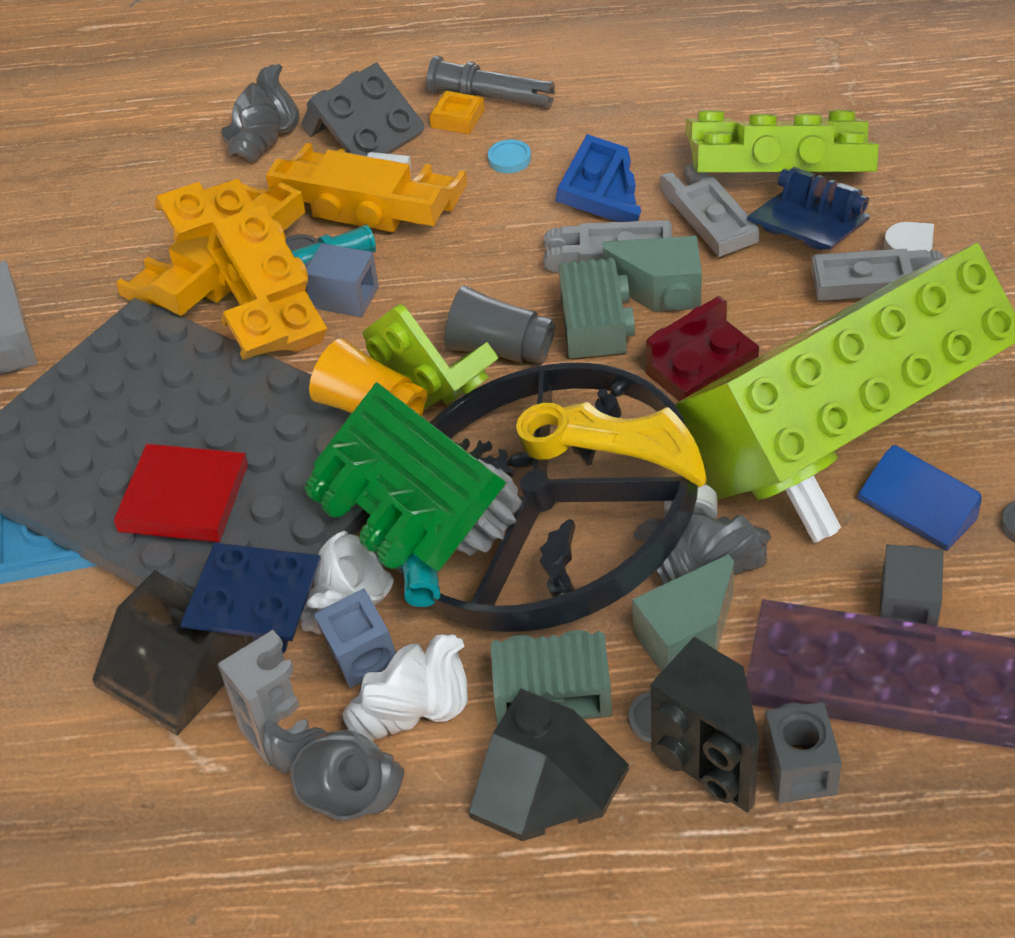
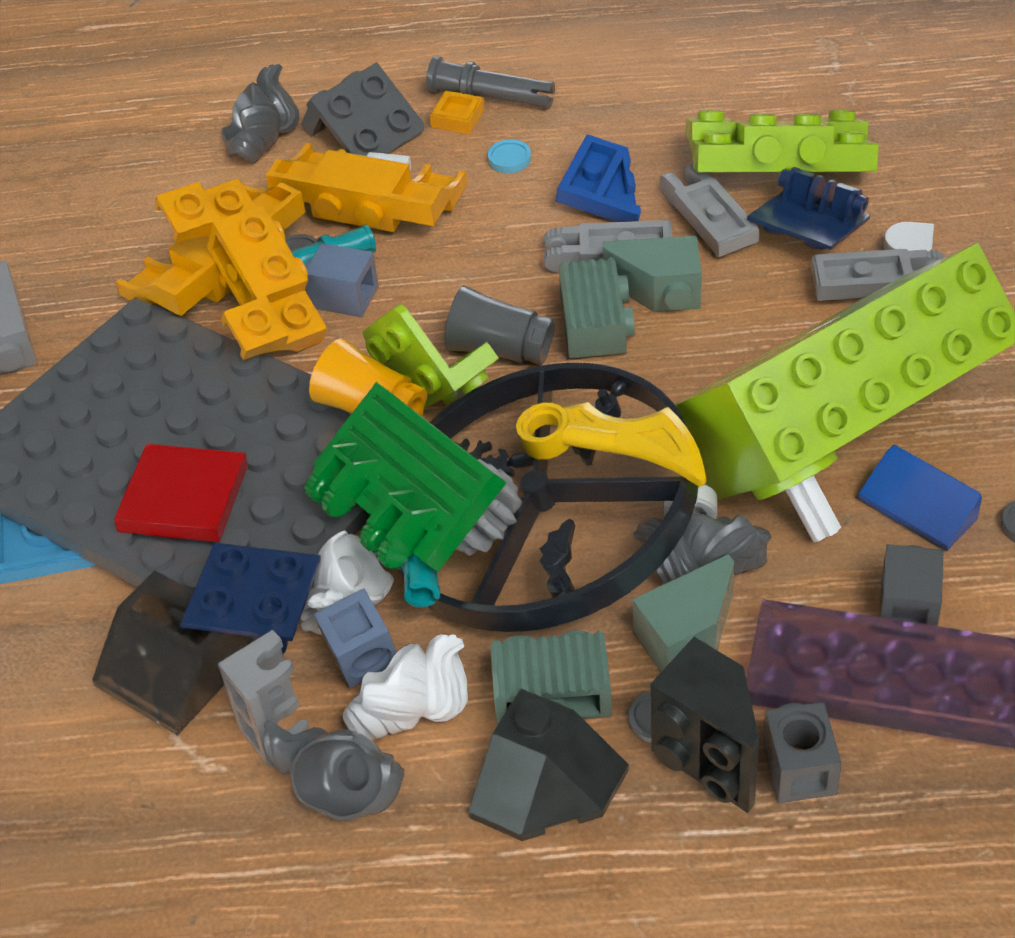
(697, 350): dark red bracket -> none

